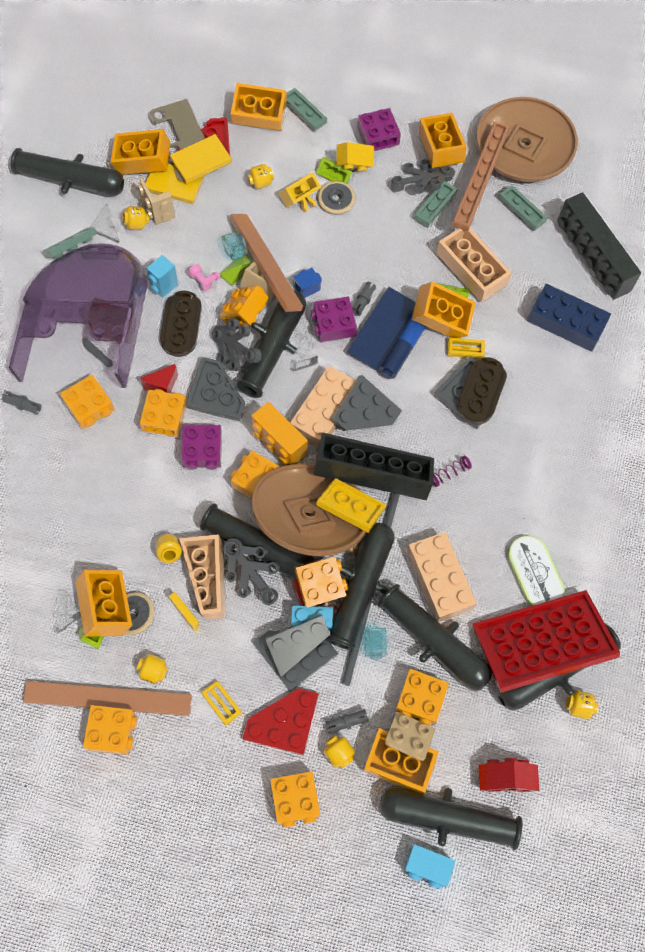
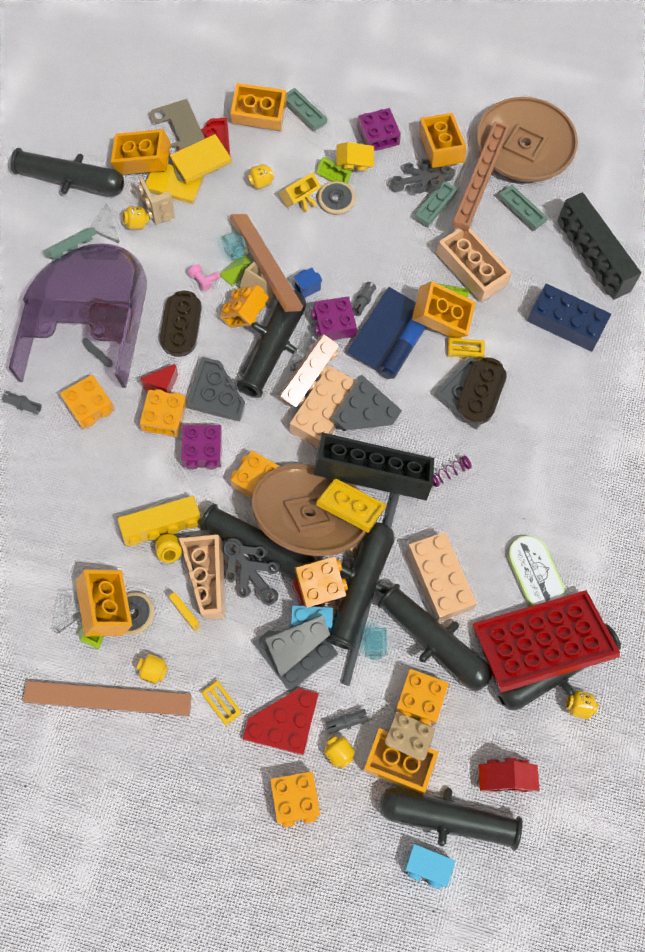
(110, 730): light orange brick -> none
(159, 520): none -> yellow brick
(162, 276): medium azure brick -> none
(220, 336): dark grey plant -> none
(279, 435): light orange brick -> none
(308, 370): none -> brick

